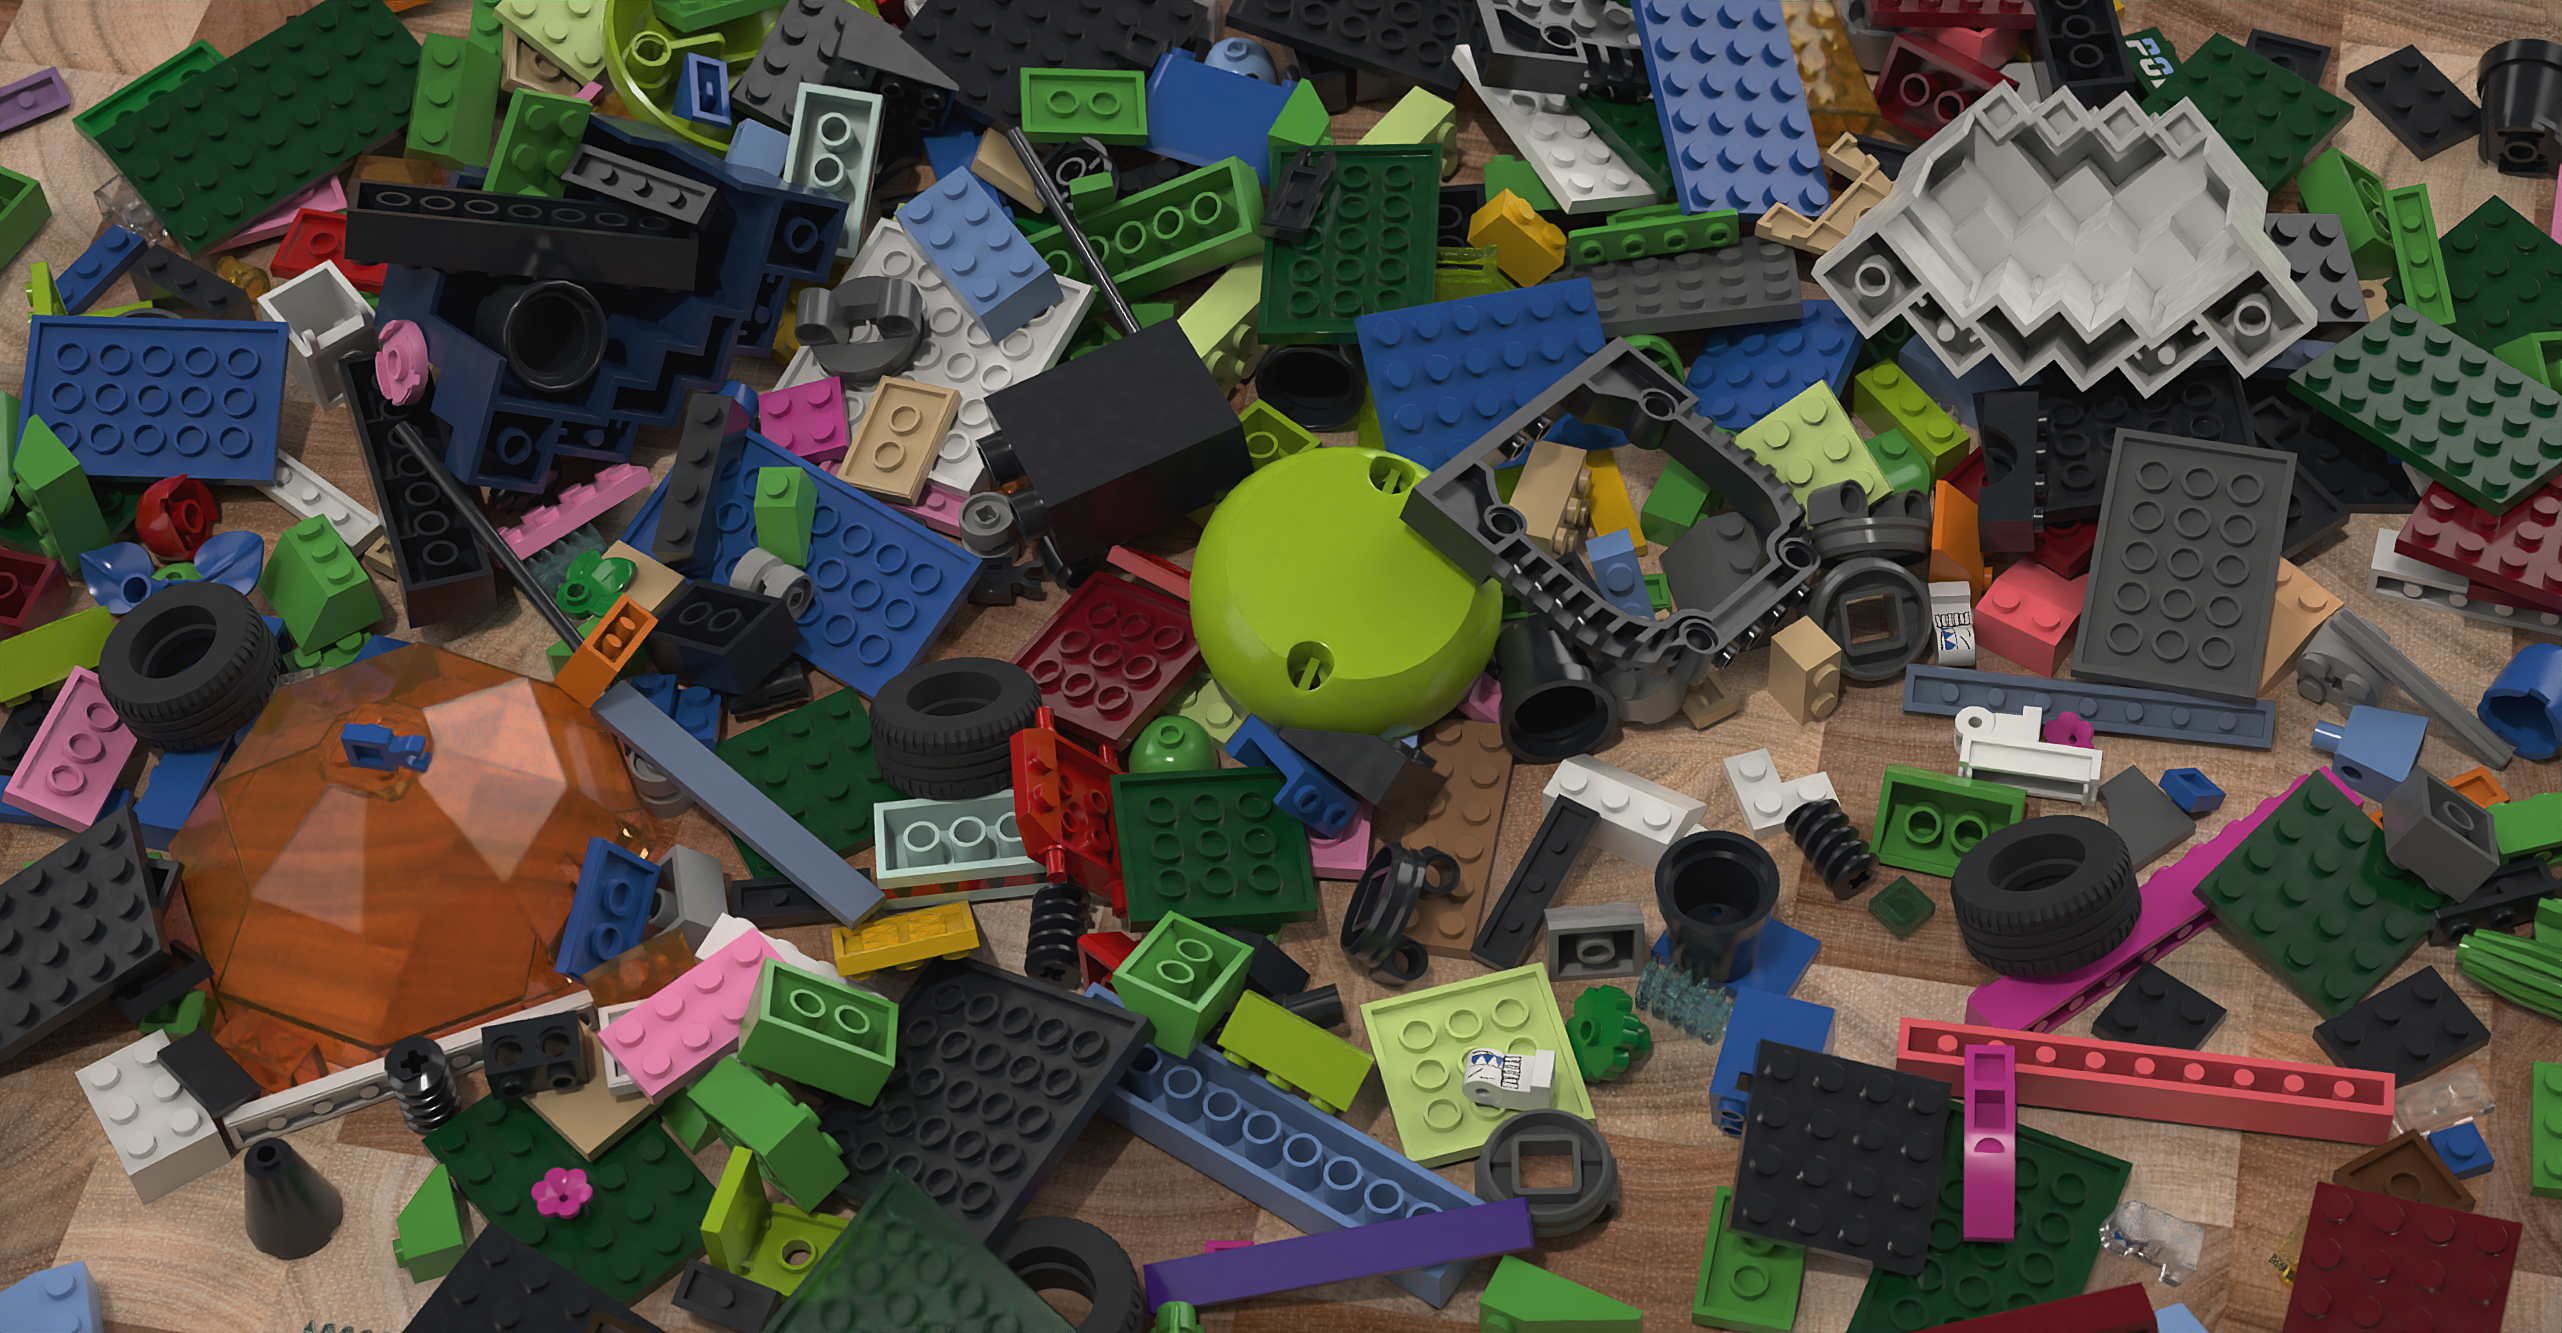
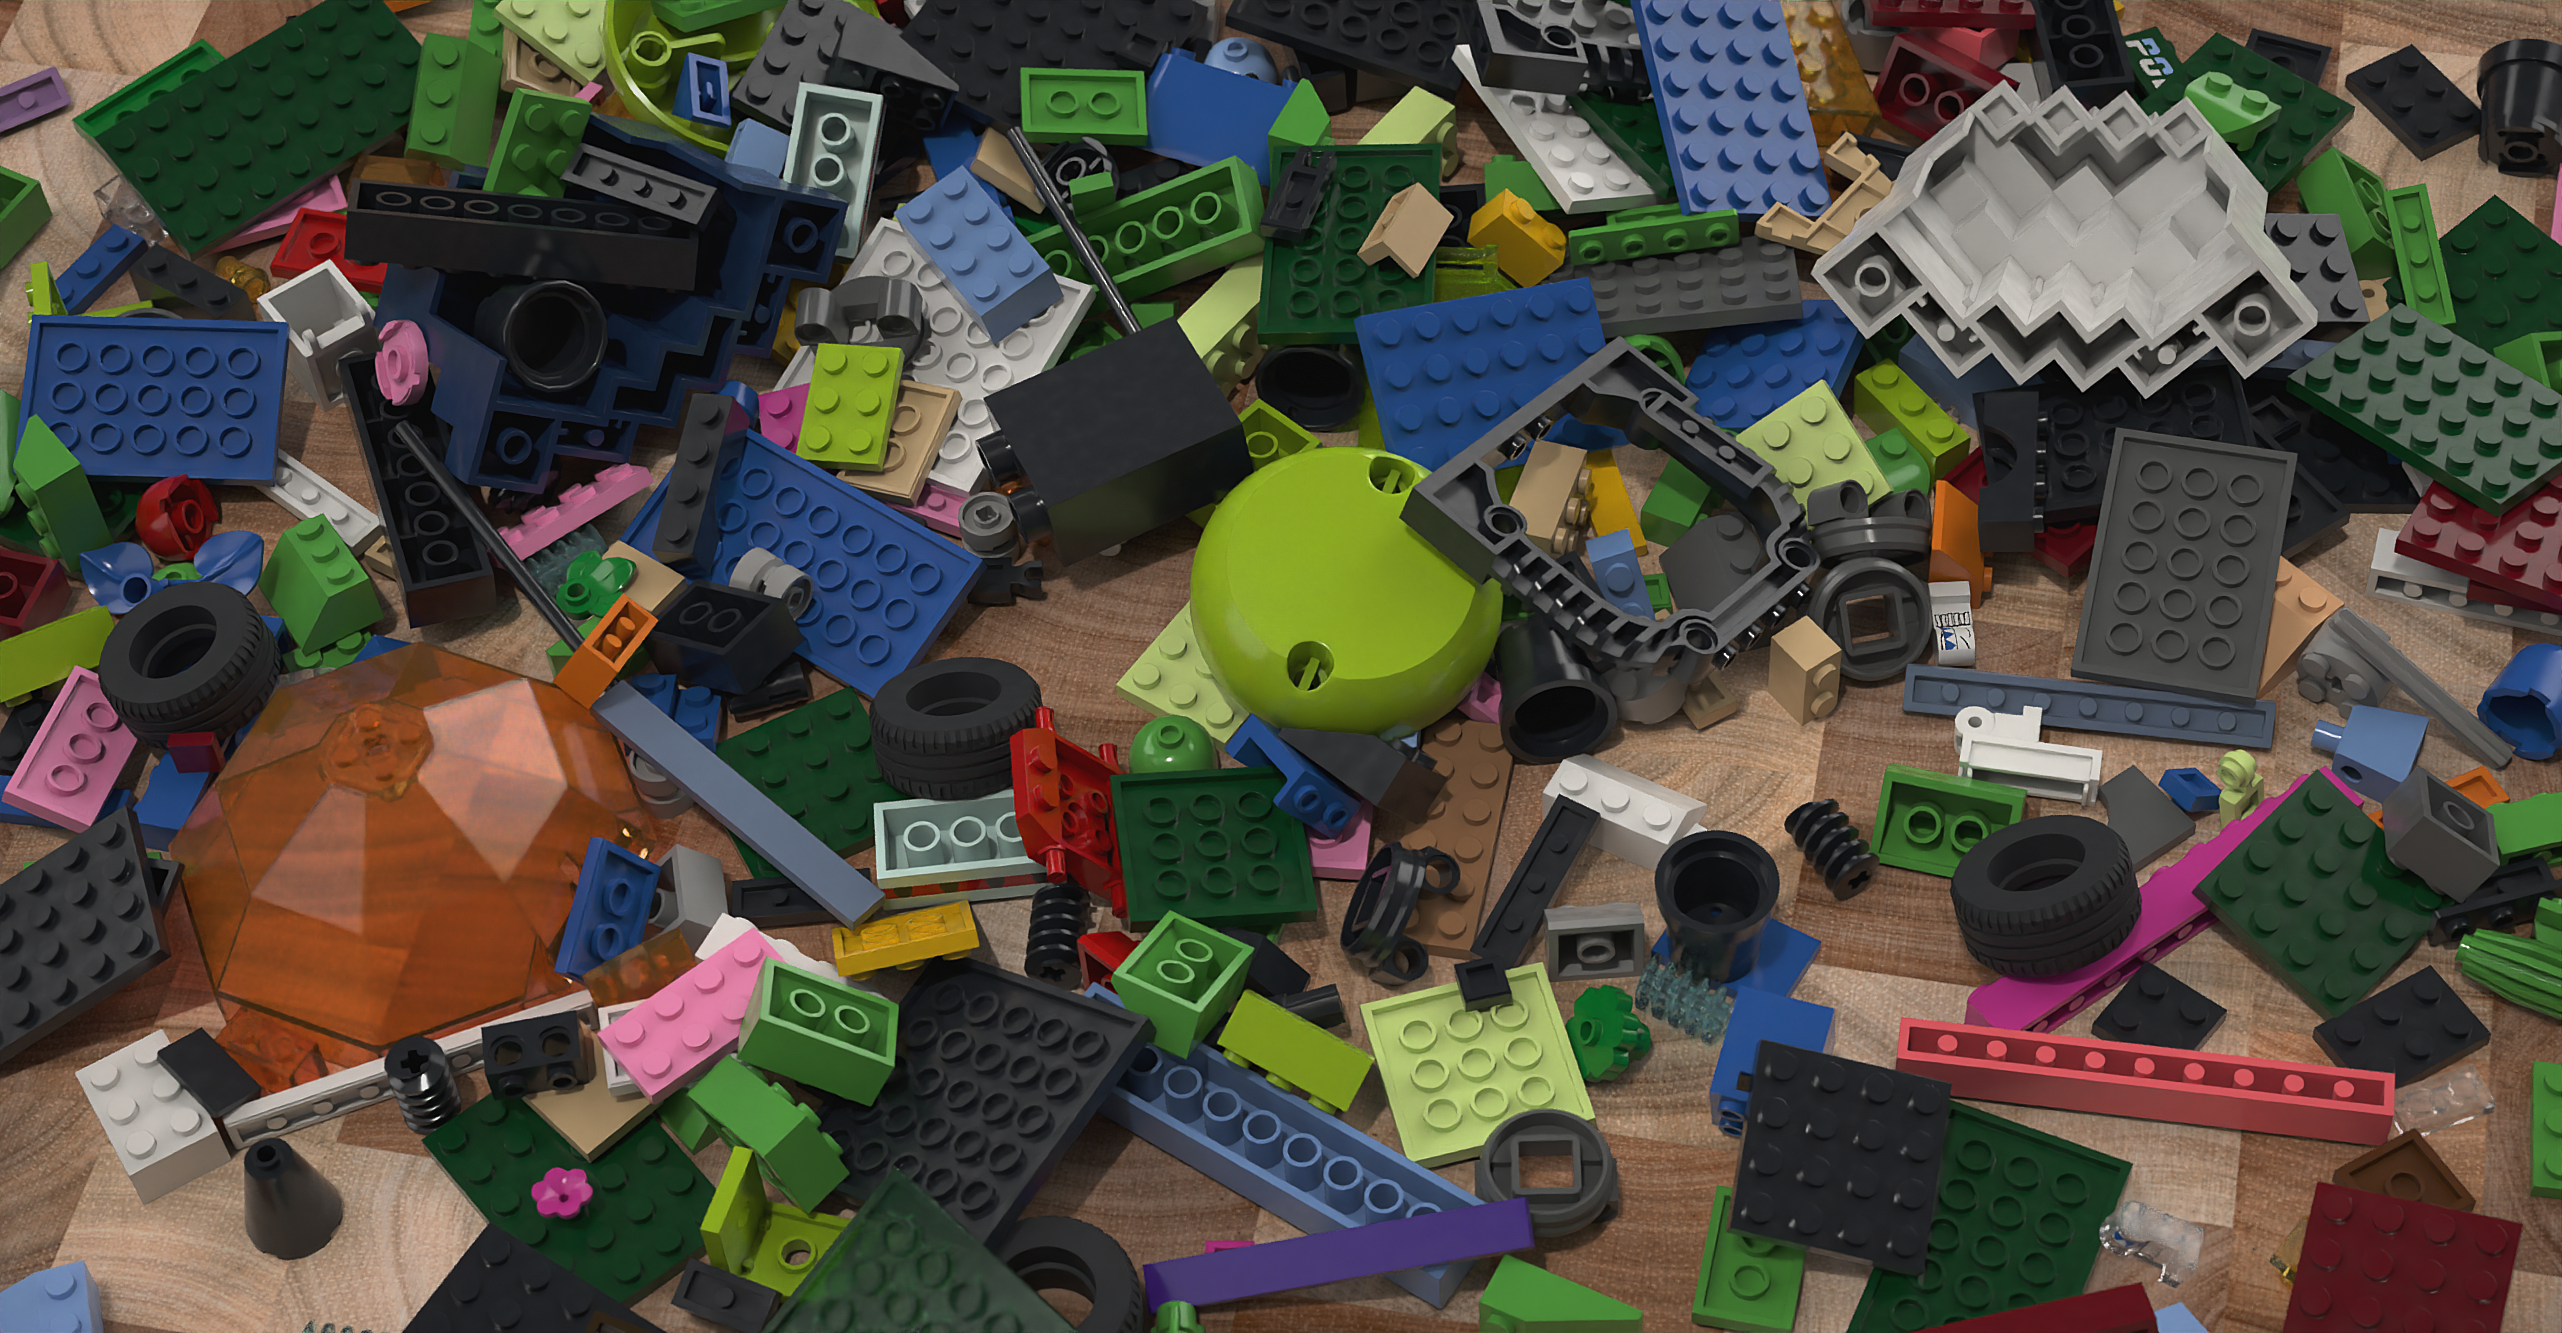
(161, 983): black tile -> none
(182, 1015): bright green slope -> none
(195, 752): none -> dark red tile
(378, 749): blue plate -> none
(431, 1229): bright green slope -> none
(785, 513): bright green slope -> none
(850, 406): none -> lime plate
(1069, 577): black brick -> none
(1111, 658): dark red plate -> none
(1153, 569): red tile -> none
(1407, 230): none -> tan panel
(1482, 983): none -> black tile
(1510, 1079): white leg -> none
(1705, 445): none -> black plate
(1763, 796): white plate -> none
(1901, 907): clear green plate -> none
(1989, 1143): dark pink slope -> none
(2031, 615): coral slope -> none
(2069, 731): dark pink plant -> none
(2231, 109): none -> bright green slope
(2243, 786): none -> yellowish green plate
(2462, 1150): blue plate -> none

